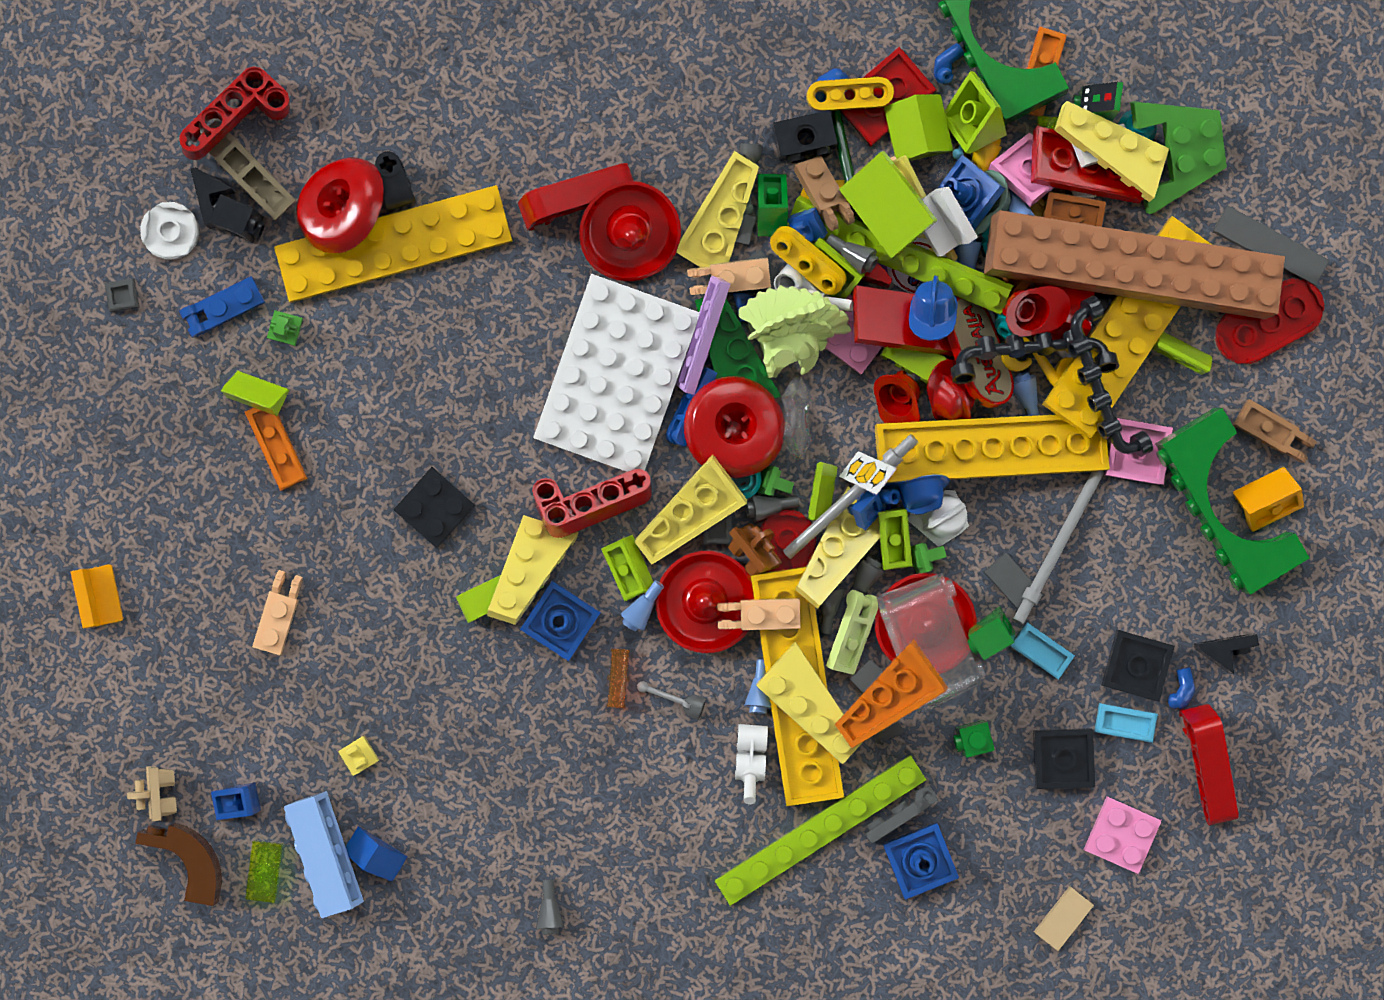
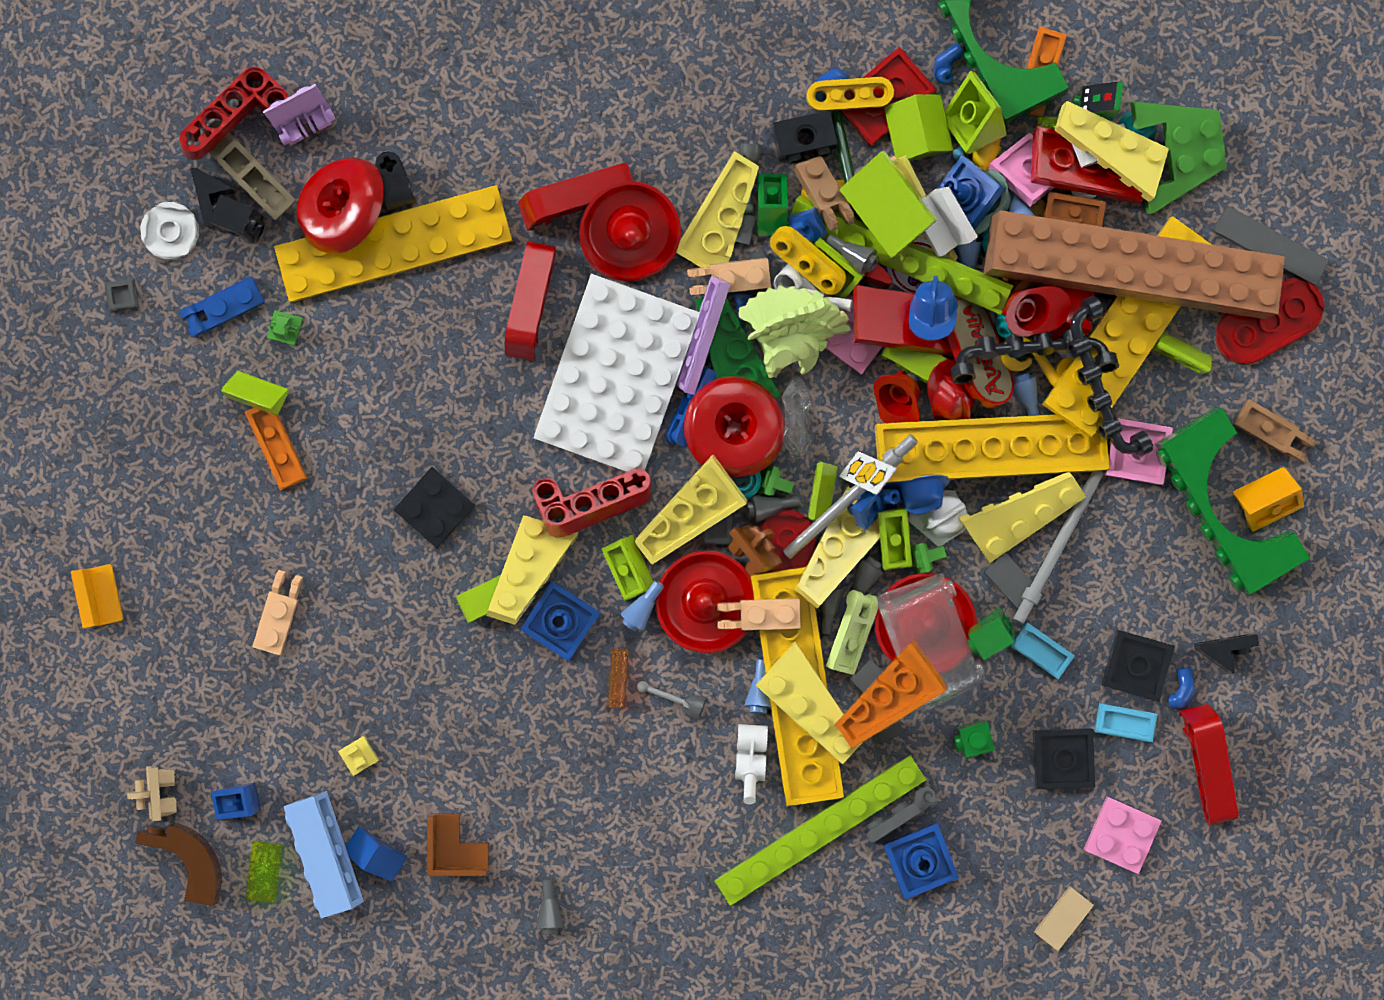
(297, 110): none -> lavender hinge
(447, 854): none -> dark orange panel
(529, 301): none -> beam
(1010, 522): none -> light yellow wing

